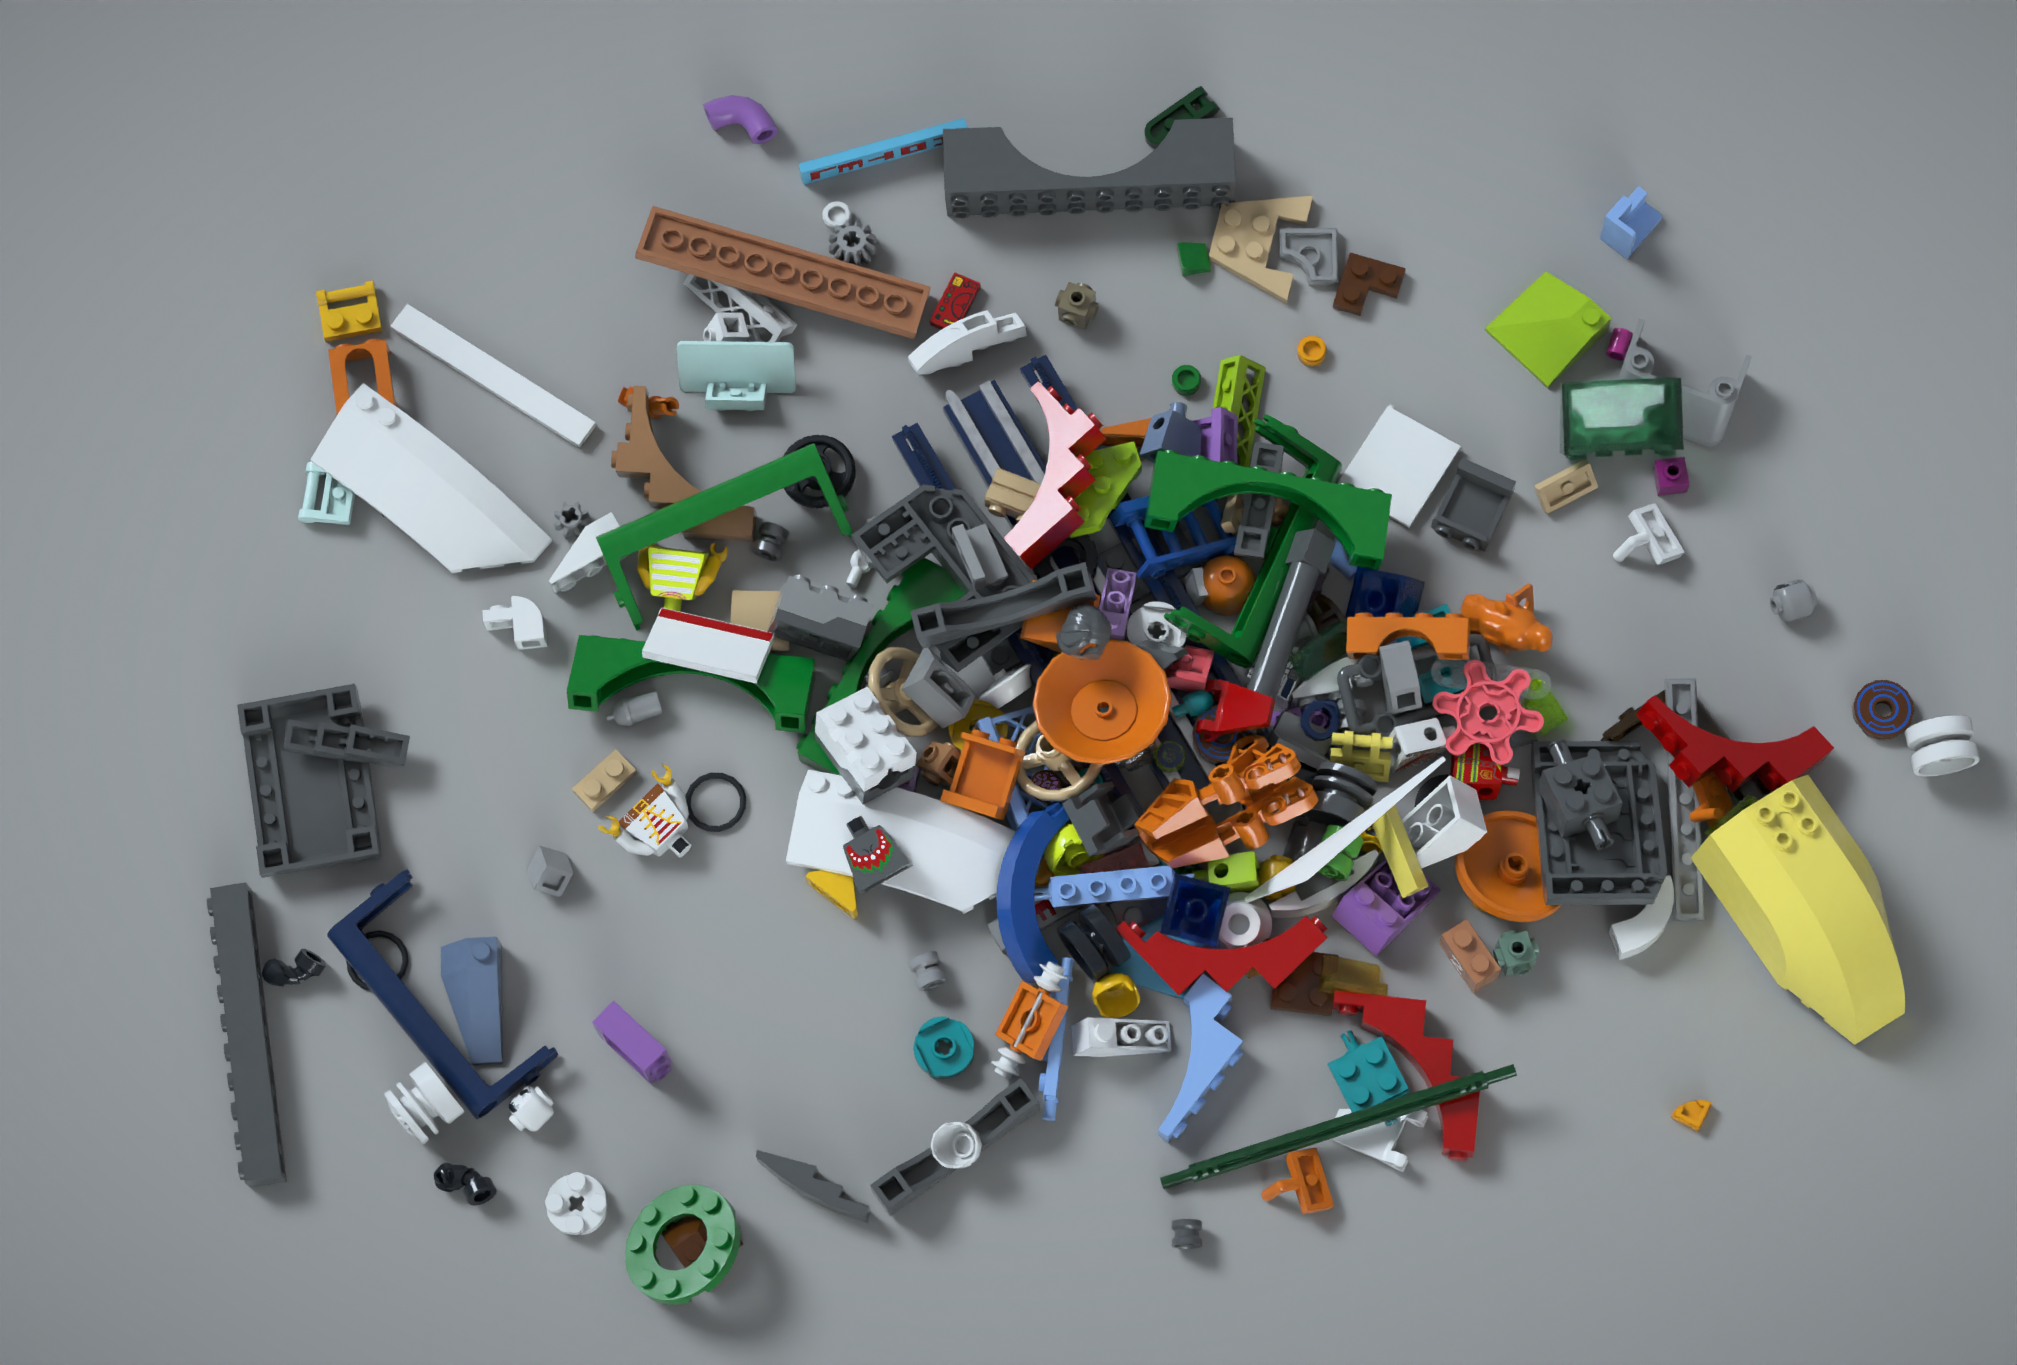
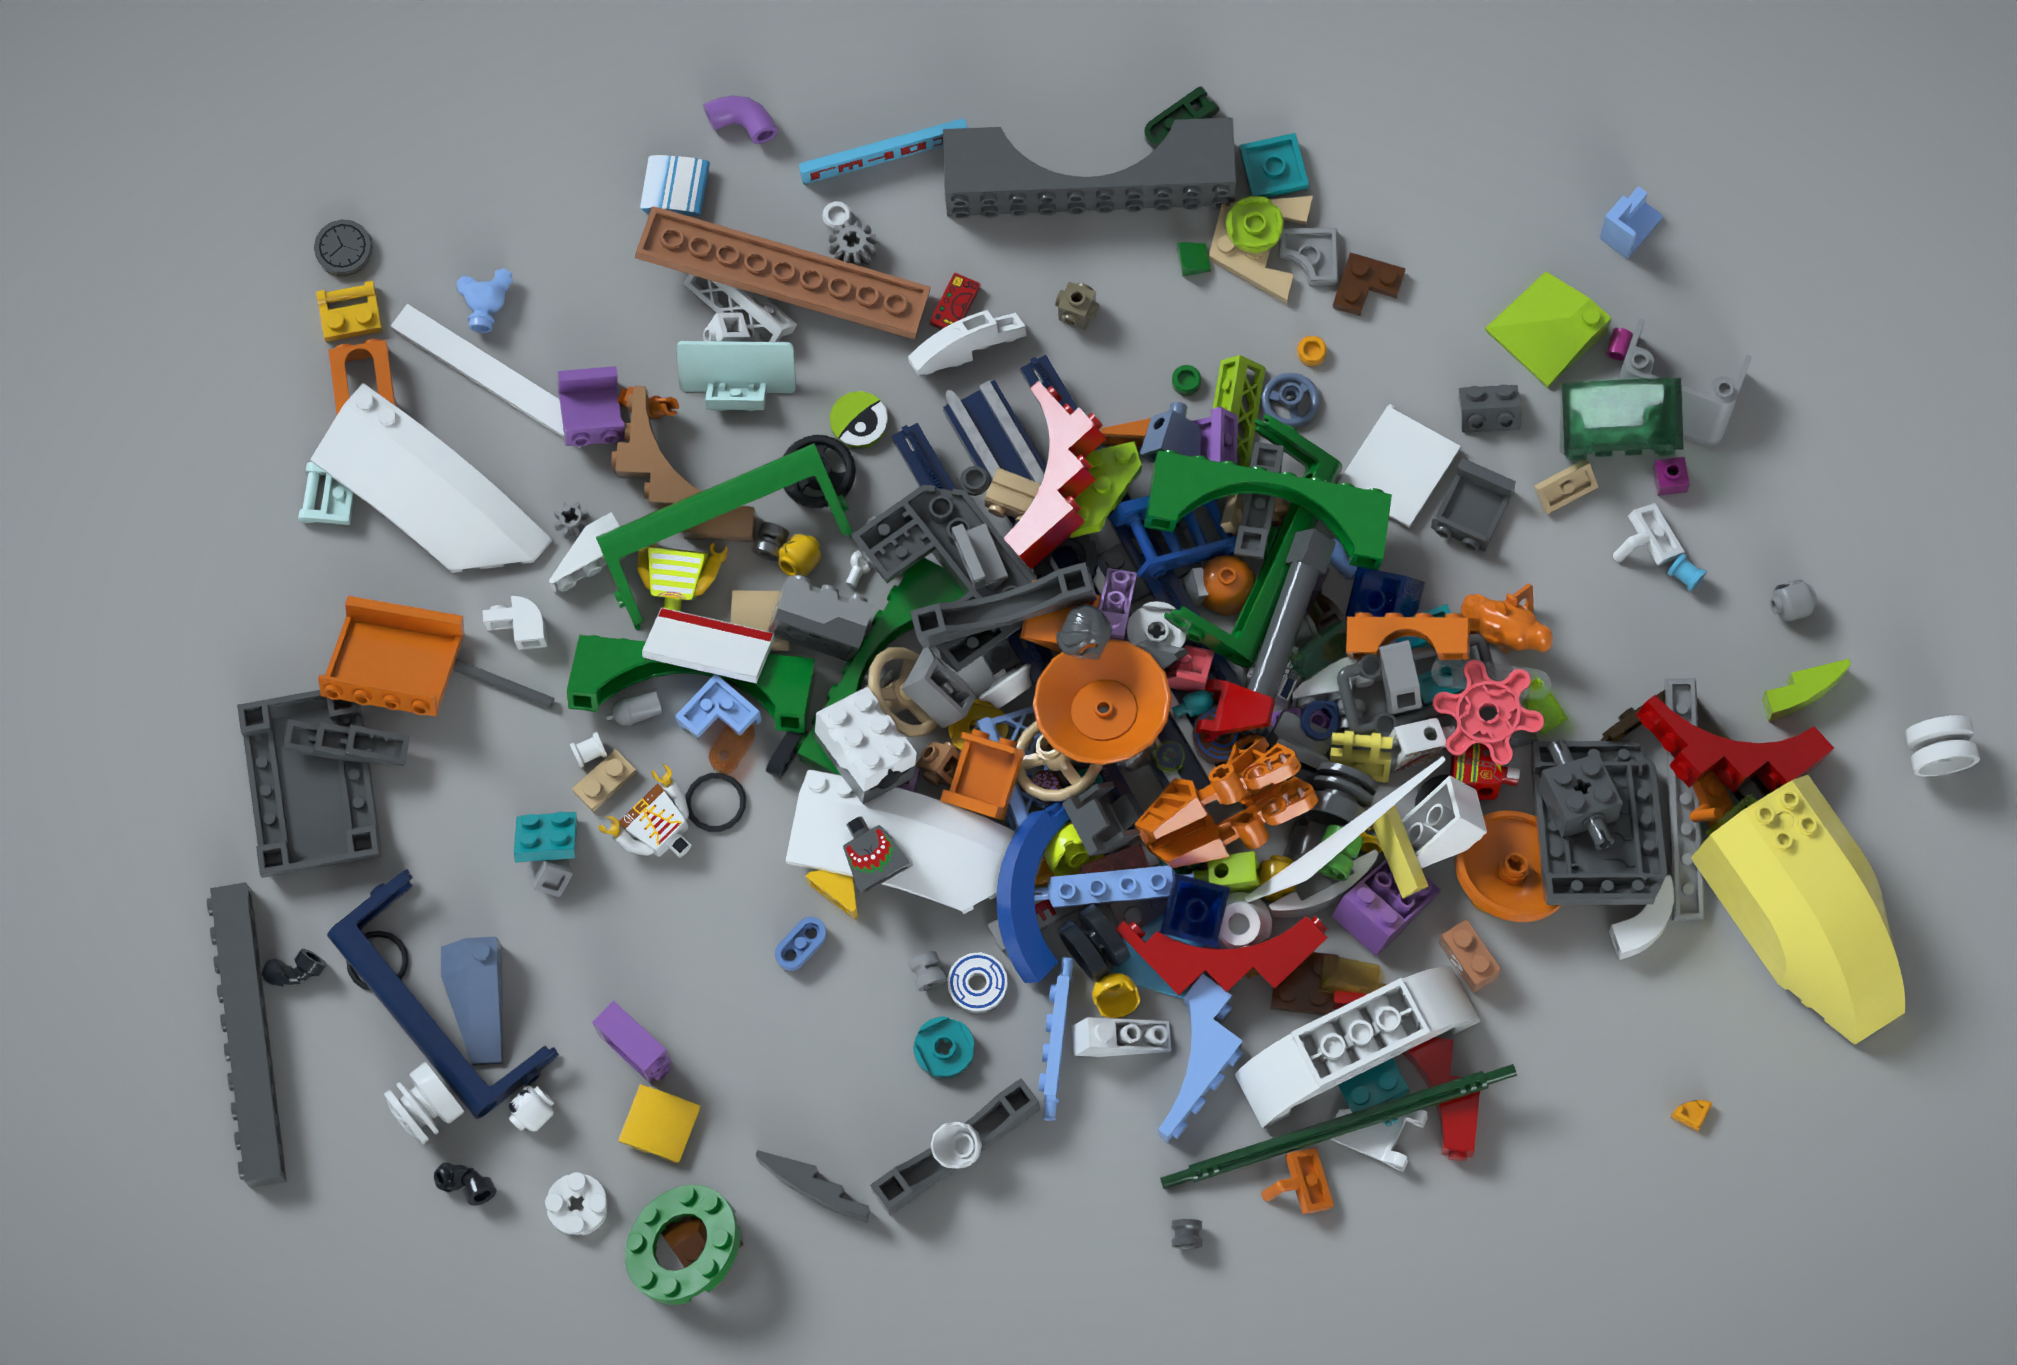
(343, 247): none -> dark grey tile
(393, 656): none -> orange panel
(484, 298): none -> light blue animal
(503, 684): none -> dark grey bar
(545, 837): none -> teal plate
(588, 750): none -> white bush
(590, 406): none -> medium lavender panel
(659, 1123): none -> yellow slope
(675, 184): none -> dark azure slope
(715, 701): none -> light blue panel
(732, 744): none -> clear orange plate
(784, 754): none -> black beam
(799, 555): none -> yellow head
(801, 945): none -> medium blue plate
(858, 419): none -> tile
(974, 480): none -> dark grey plate
(977, 965): none -> white tile
(1031, 1020): orange plate -> none
(1254, 224): none -> lime tile
(1274, 166): none -> teal plate
(1290, 389): none -> sand blue piece
(1354, 1041): none -> white slope
(1490, 408): none -> dark grey bracket
(1514, 962): sand green brick -> none
(1686, 572): none -> medium azure bush
(1803, 689): none -> lime slope
(1888, 693): reddish brown tile -> none

